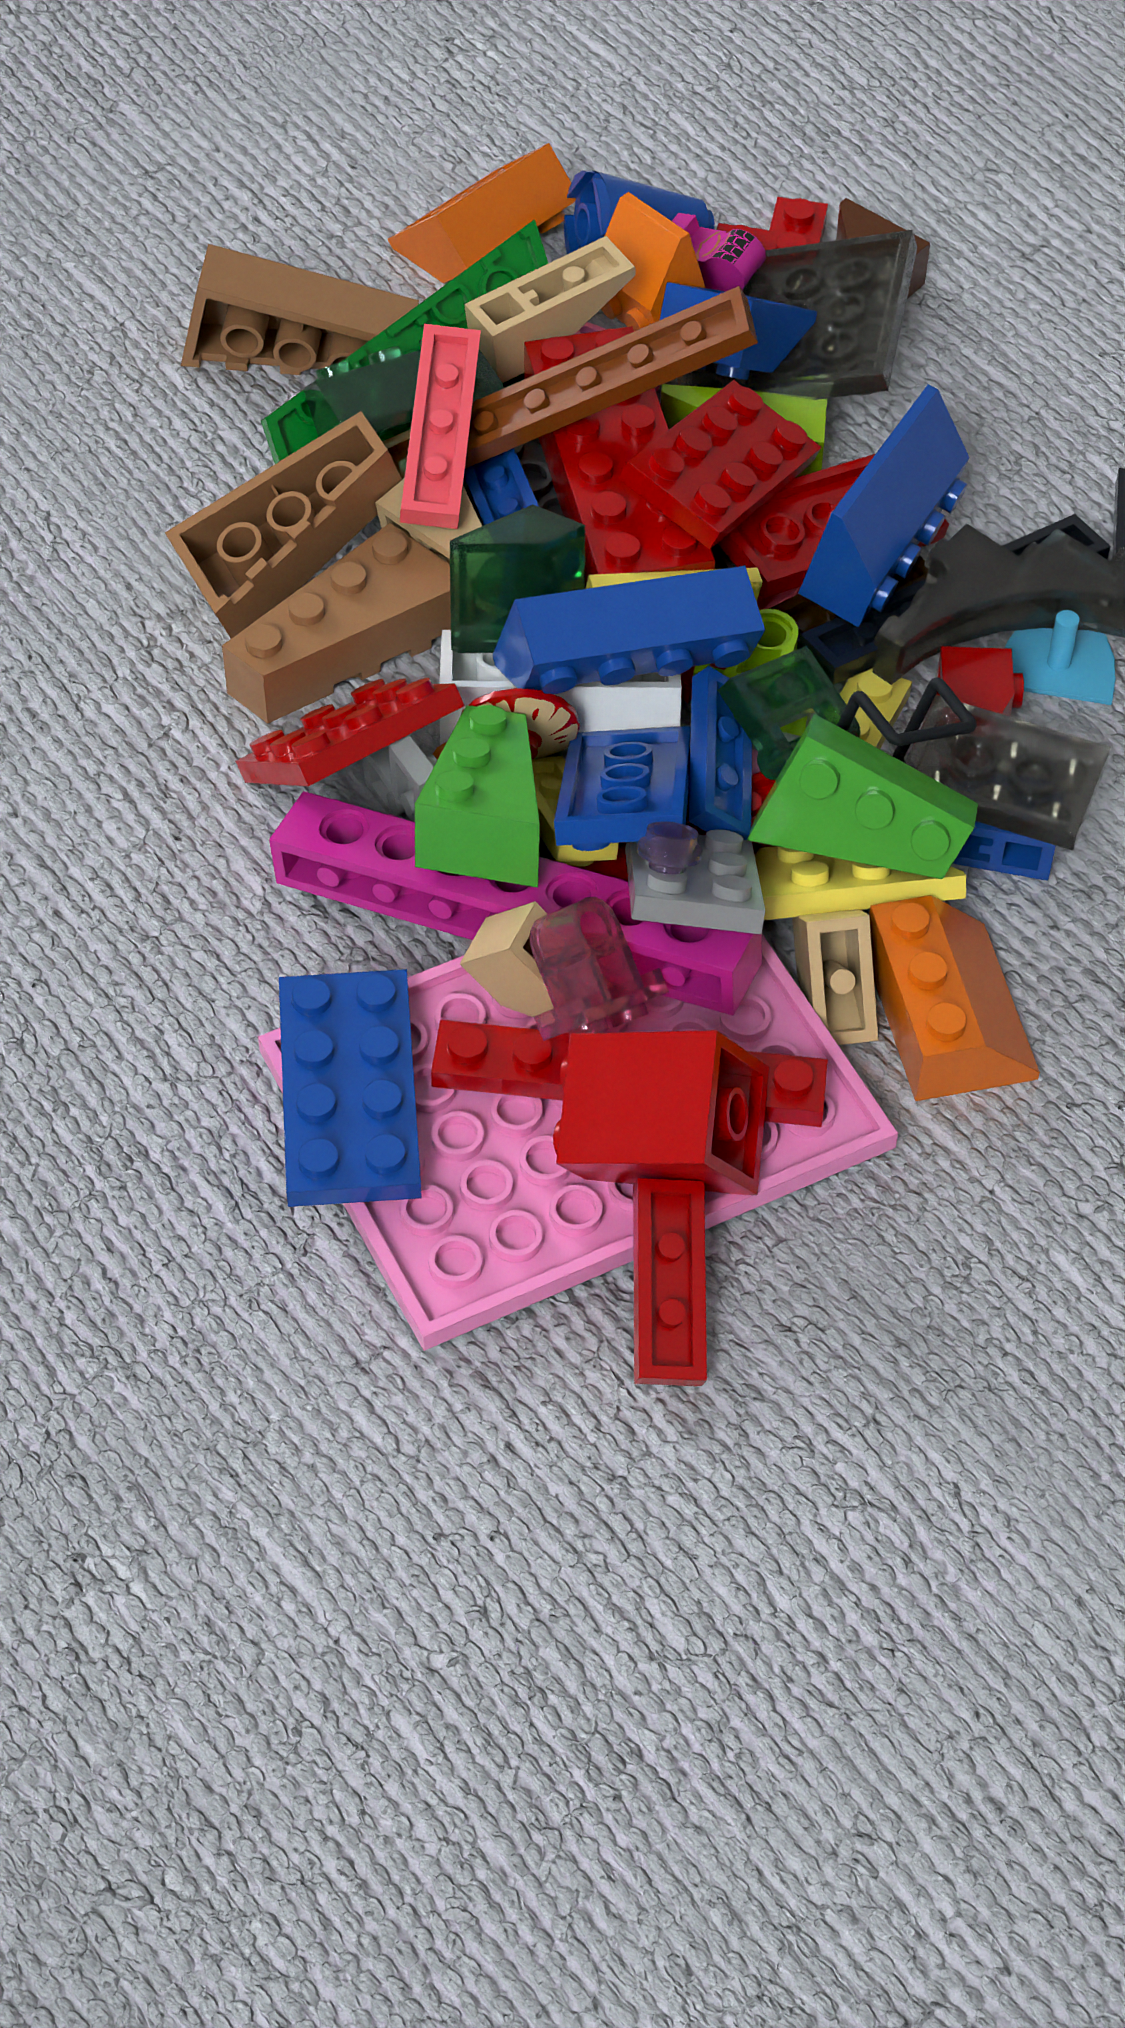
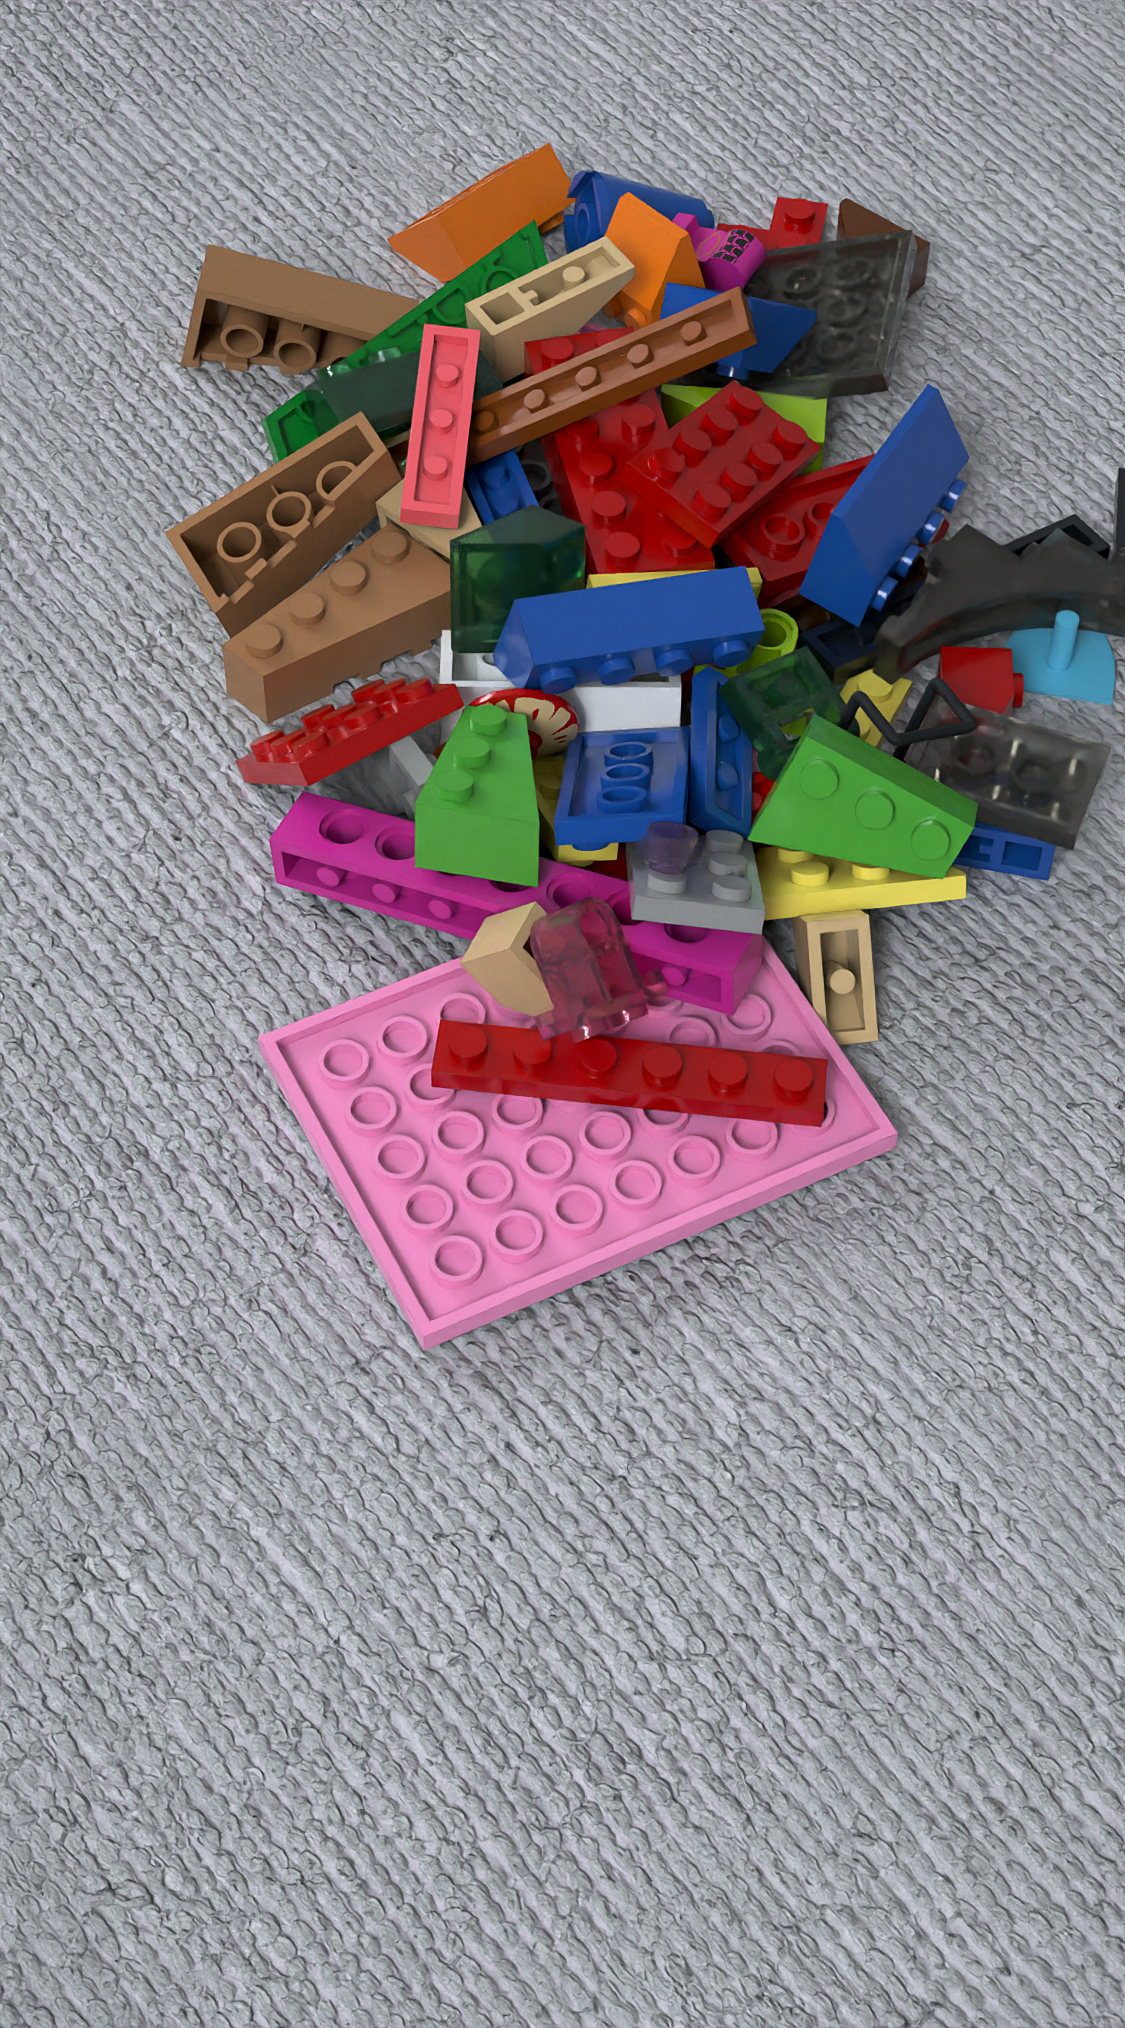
(348, 1088): blue plate -> none
(662, 1109): red slope -> none
(669, 1282): red plate -> none
(946, 999): orange slope -> none

